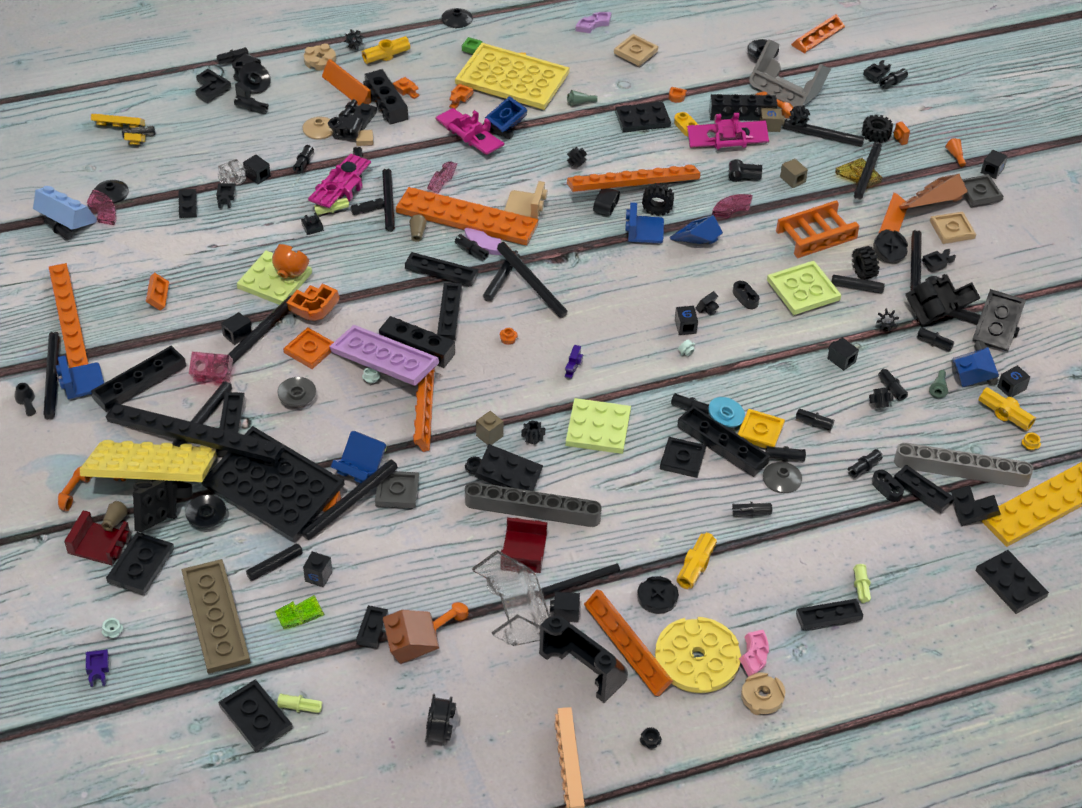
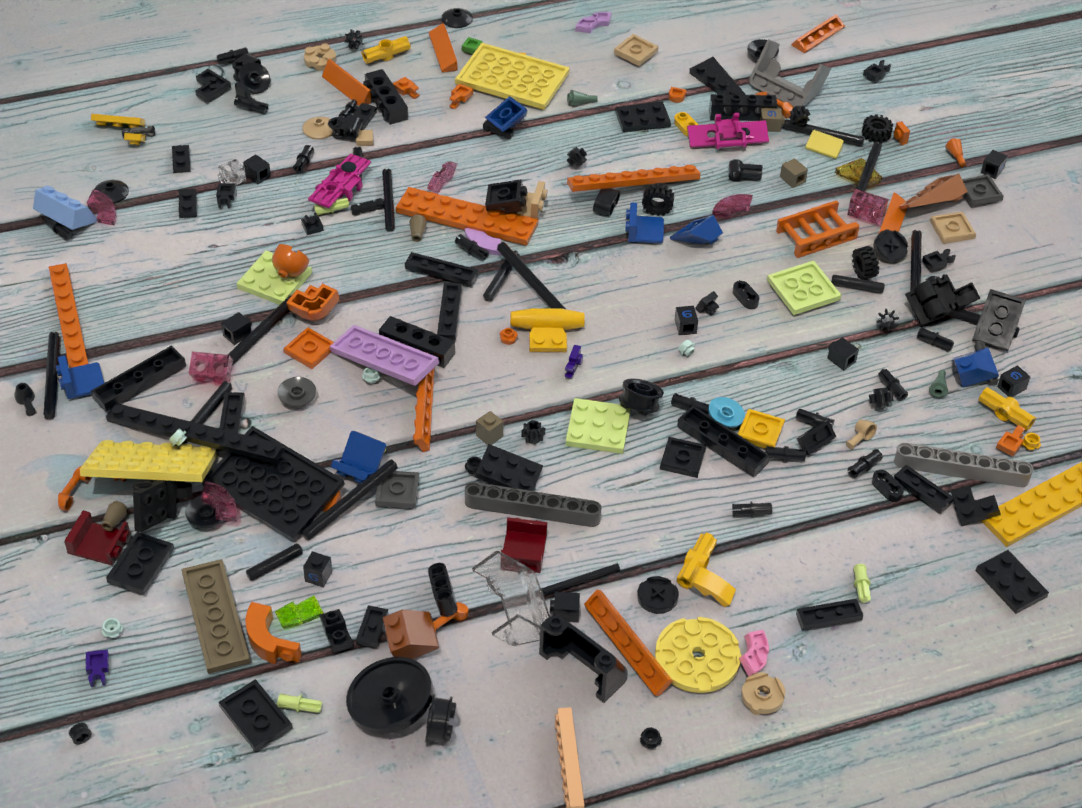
(80, 733): none -> black bush
(157, 291): orange plate -> none
(178, 437): none -> light aqua plate
(181, 159): none -> black plate
(221, 500): none -> clear pink tile
(262, 642): none -> orange arch
(336, 631): none -> black slope
(389, 695): none -> black dish
(442, 589): none -> black beam
(443, 48): none -> orange slope
(470, 130): dark pink piece -> none
(506, 195): none -> black plate
(547, 327): none -> yellow plate
(641, 396): none -> black wheel
(712, 584): none -> yellow slope
(715, 77): none -> black wing
(782, 477): dark grey dish -> none
(816, 437): none -> black plate
(824, 144): none -> light yellow slope
(865, 430): none -> tan bar
(867, 206): none -> clear pink brick
(893, 78): black pin -> none
(1011, 442): none -> orange plate

